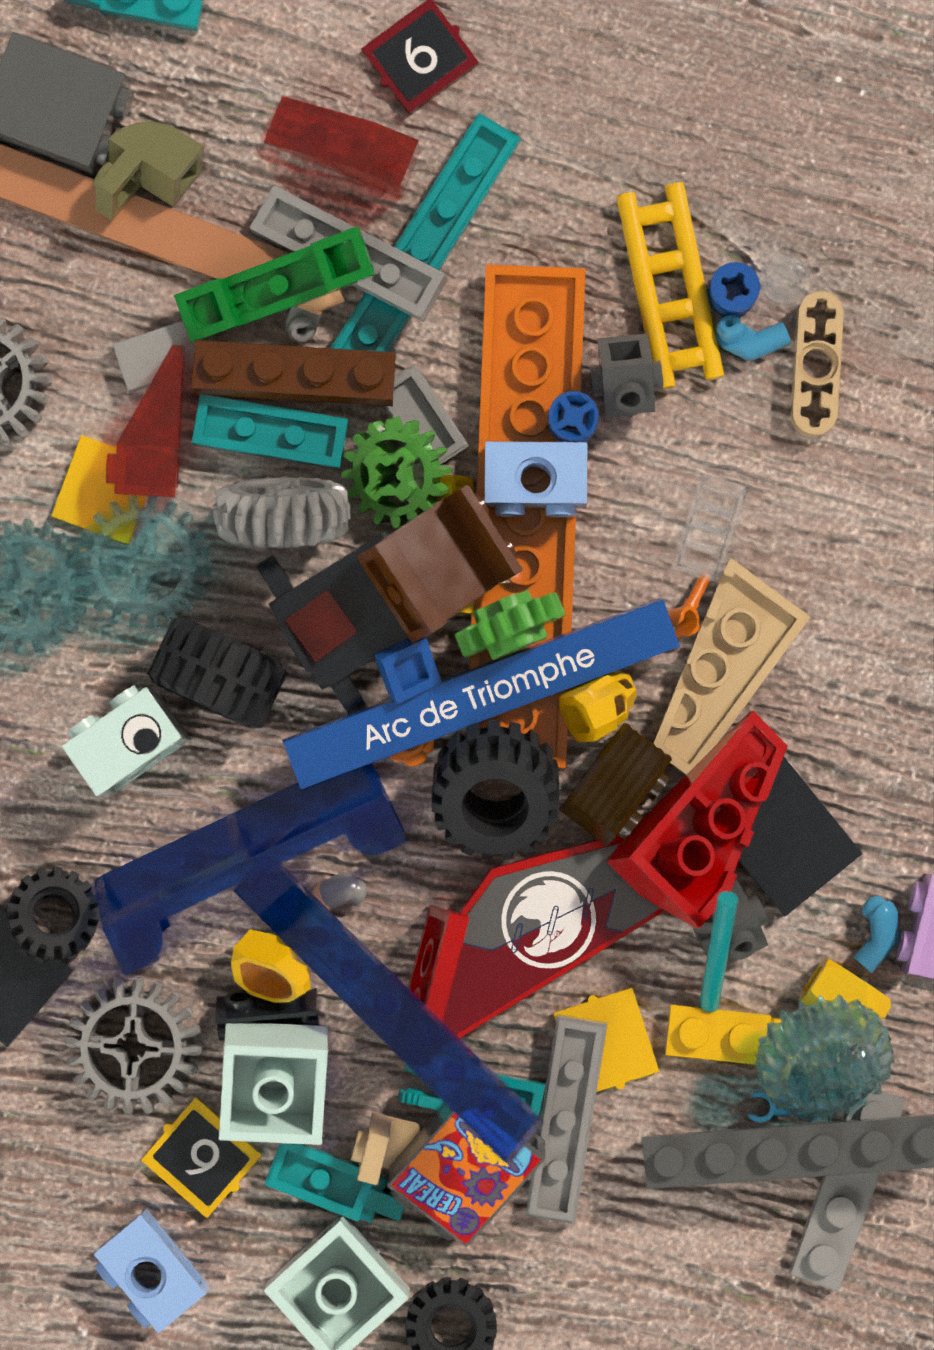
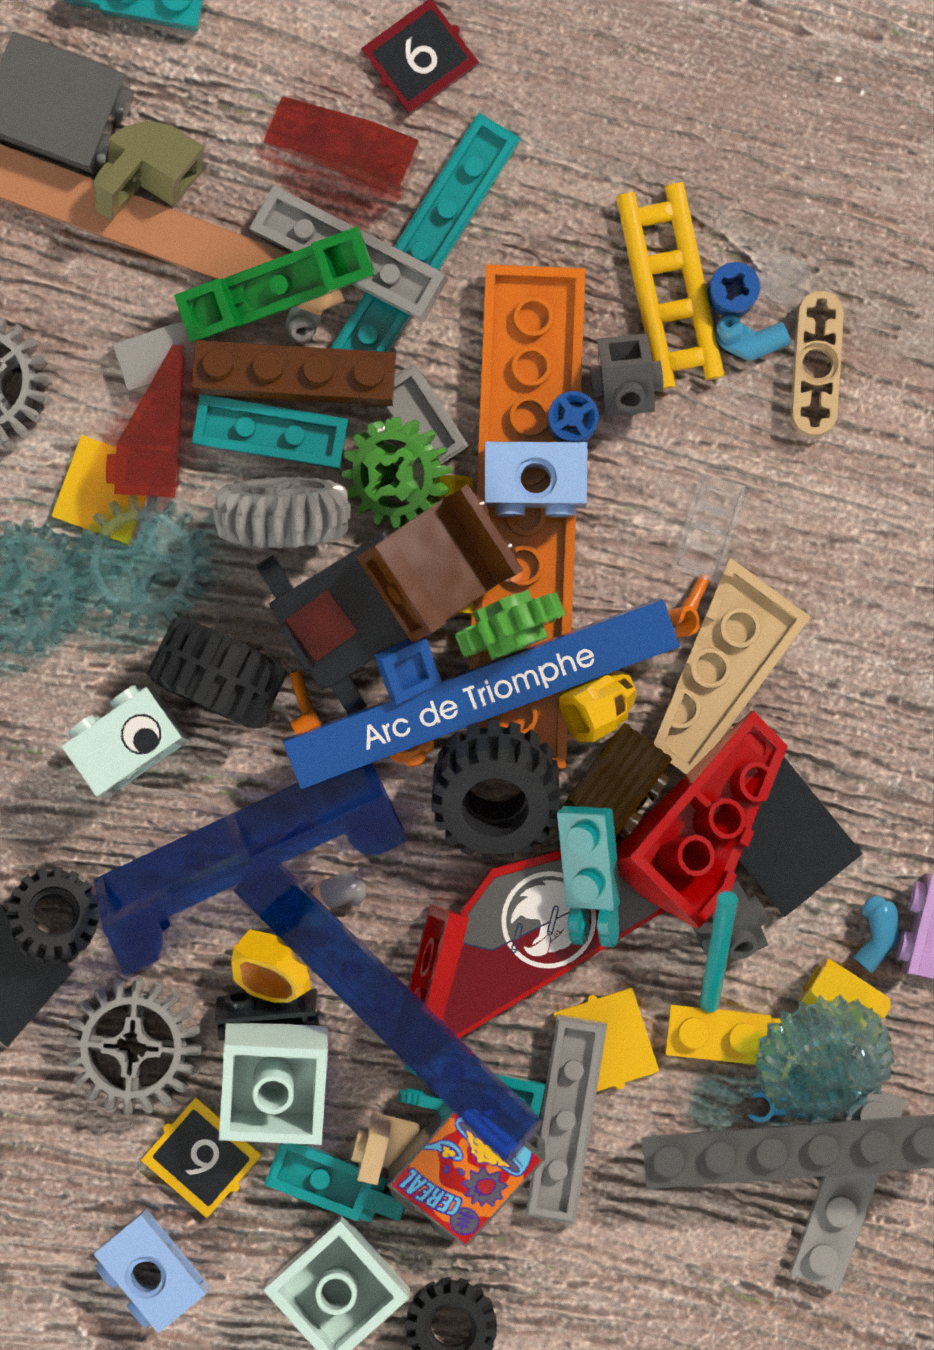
(309, 718): none -> orange hand
(590, 872): none -> teal hinge

